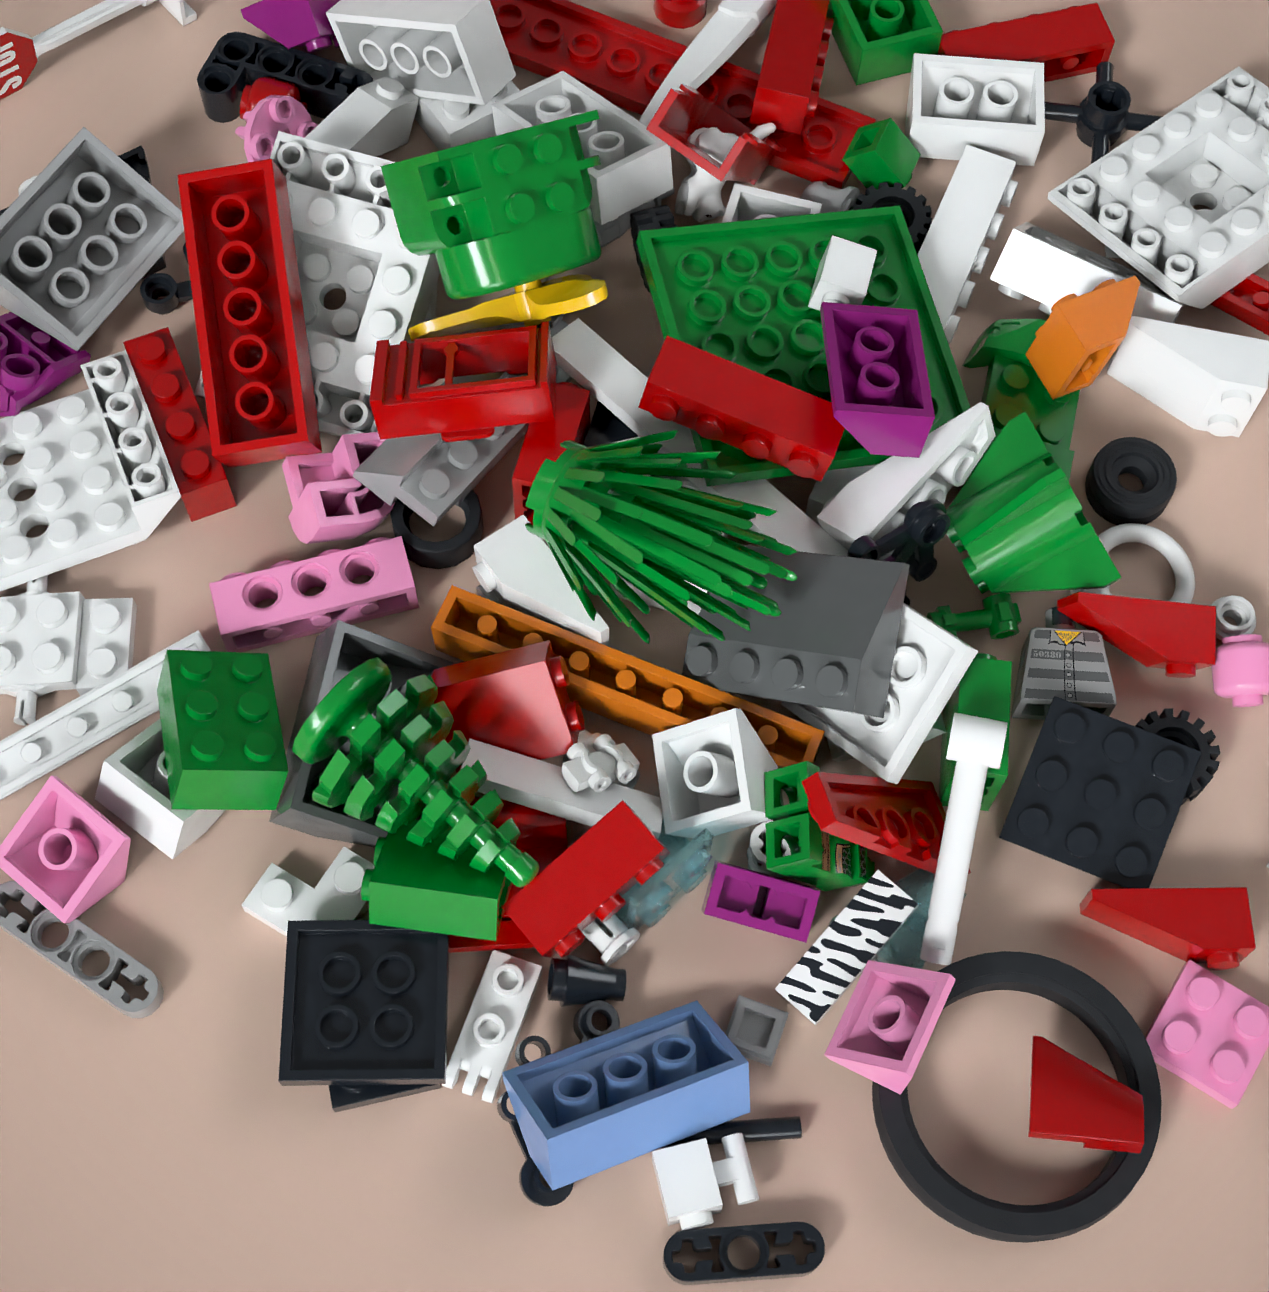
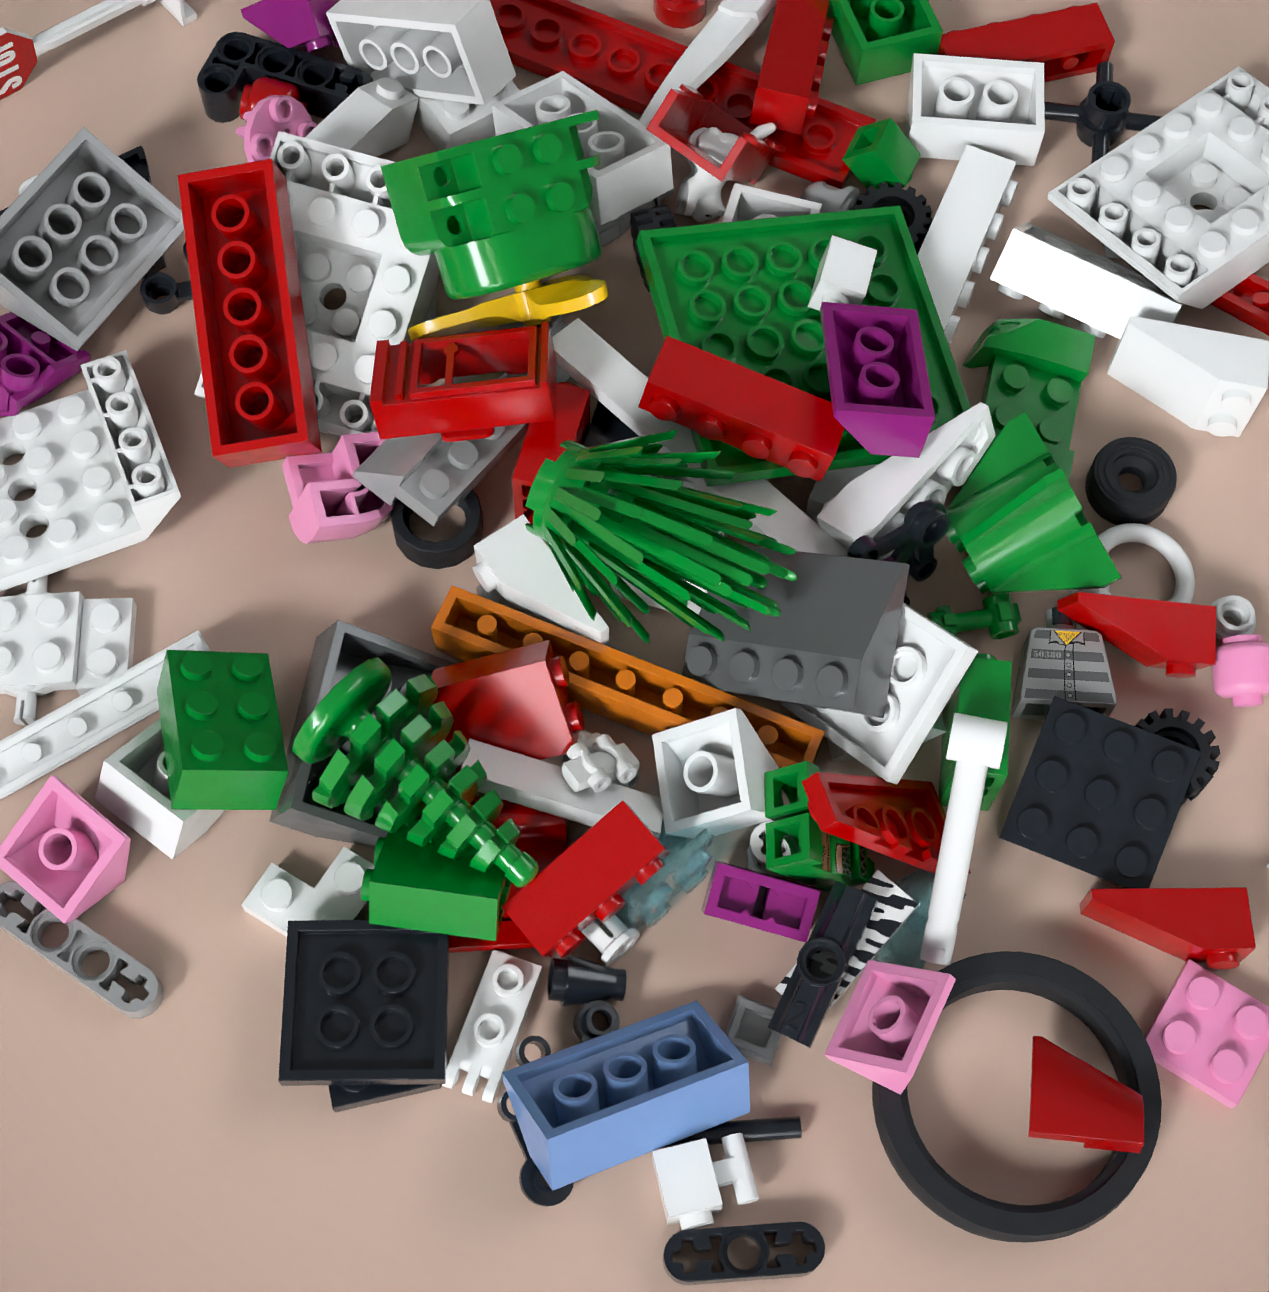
(179, 424): red brick -> none
(299, 615): bright pink brick -> none
(836, 930): none -> black piece
(1082, 335): orange slope -> none

